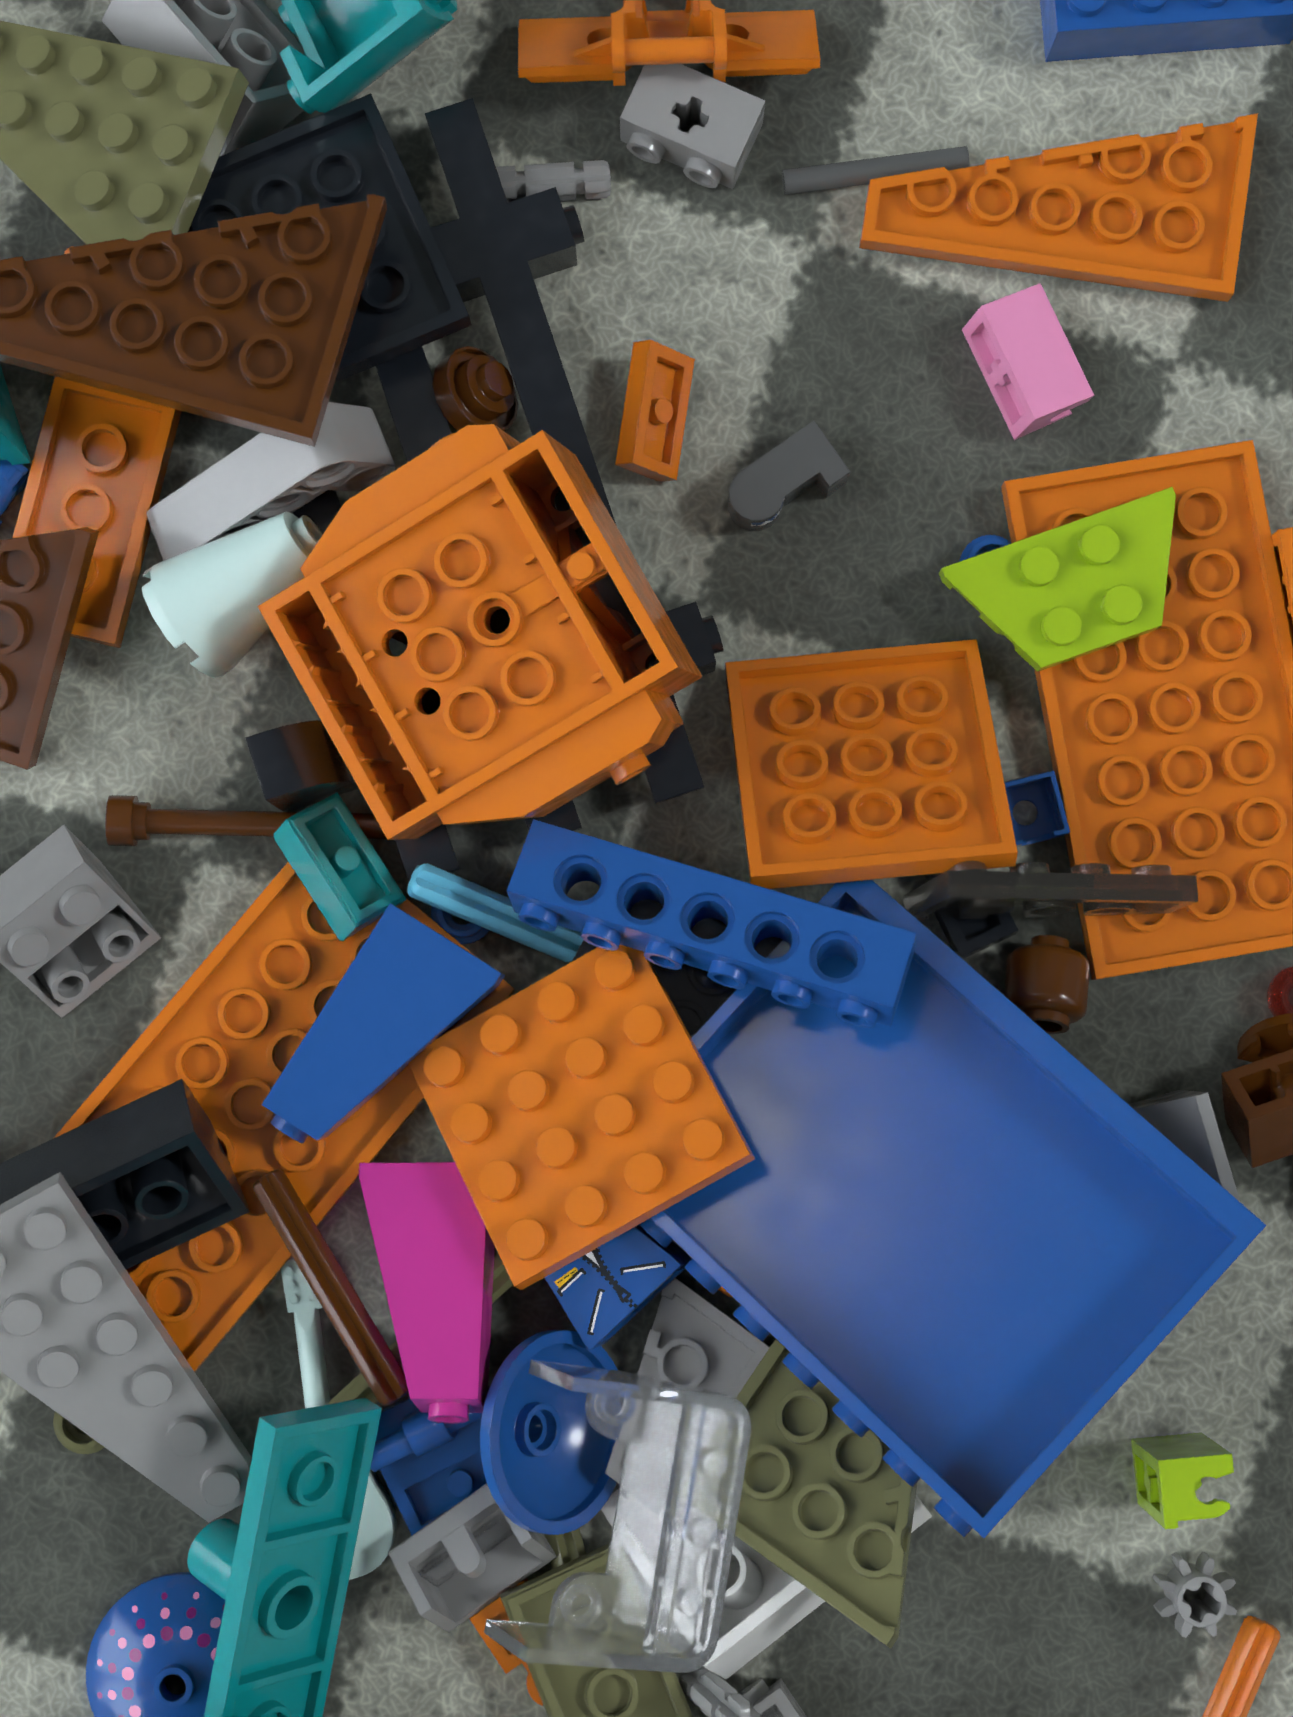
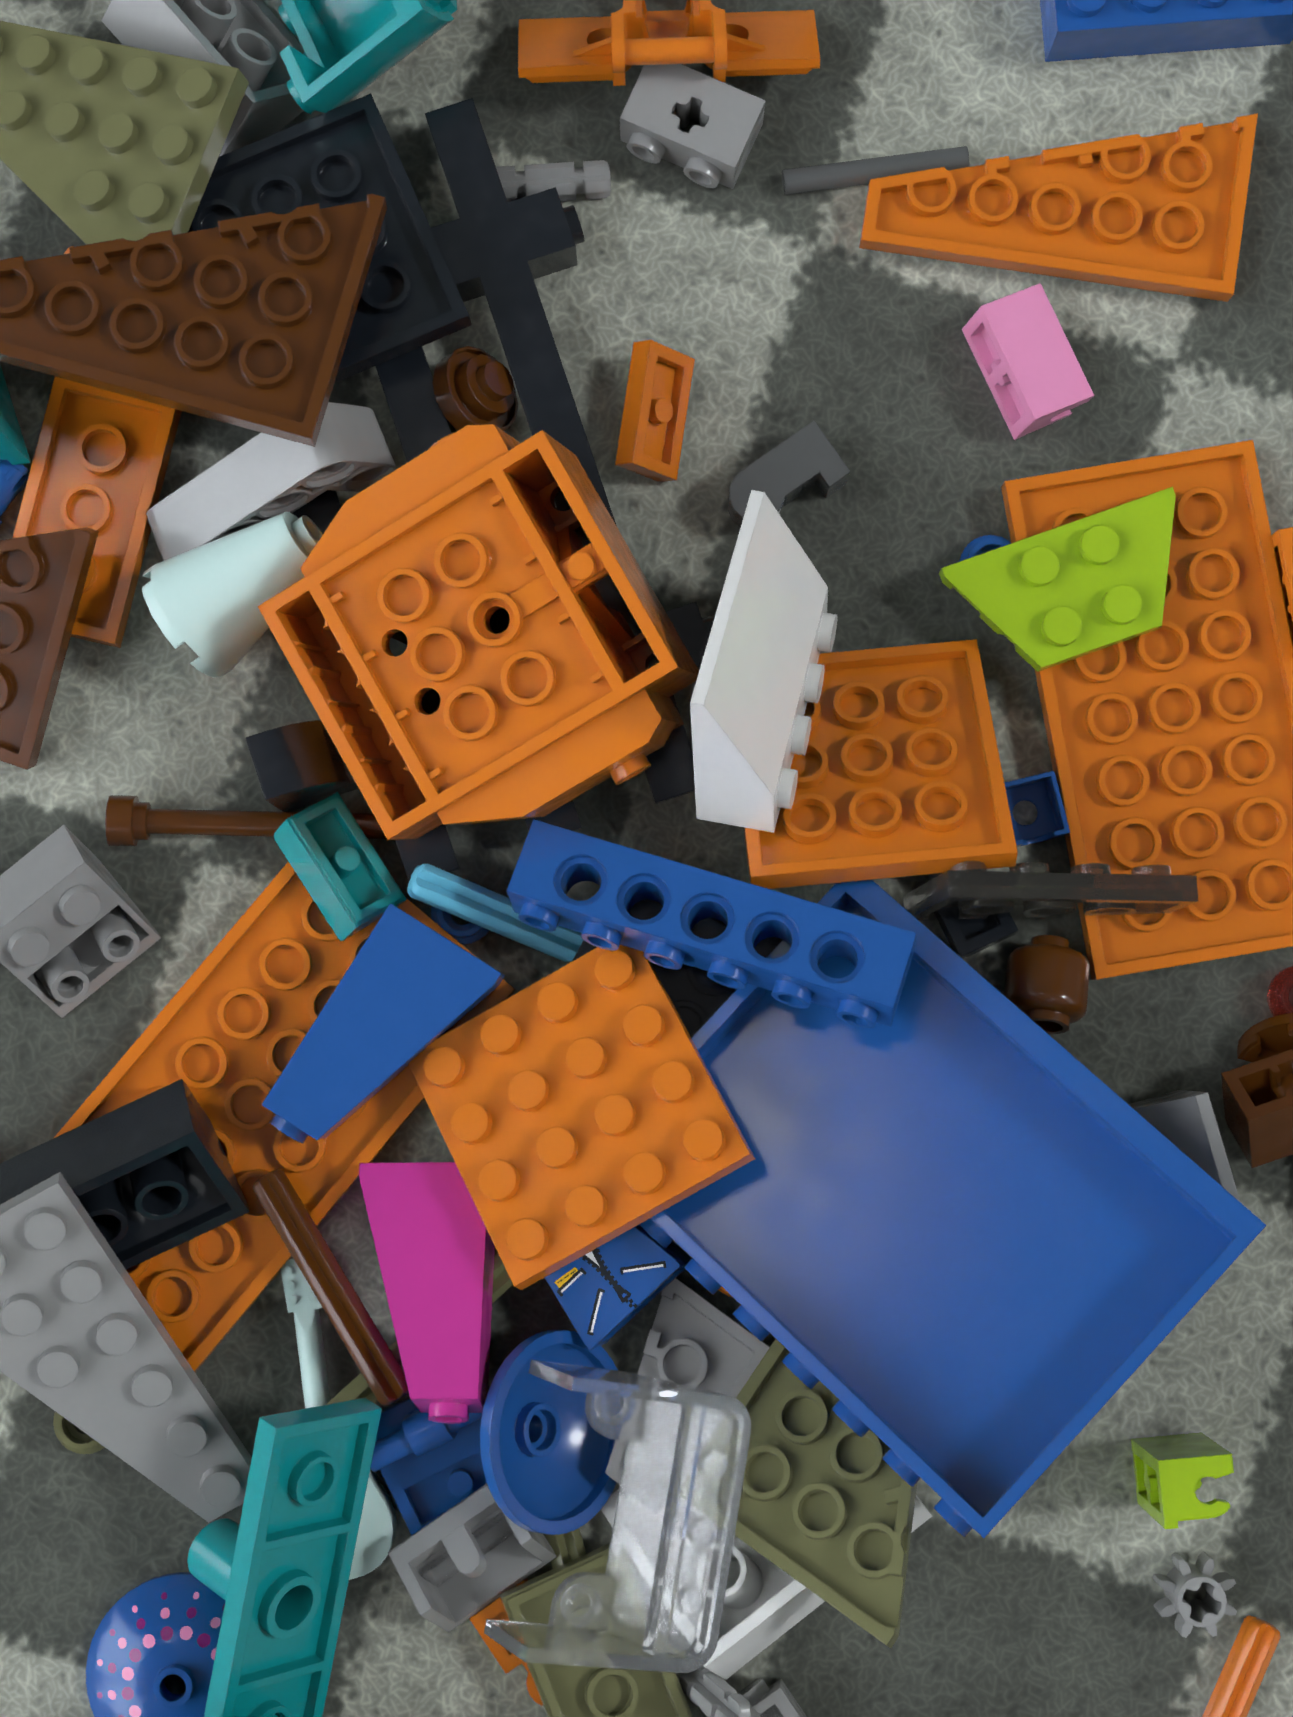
(759, 675): none -> white slope

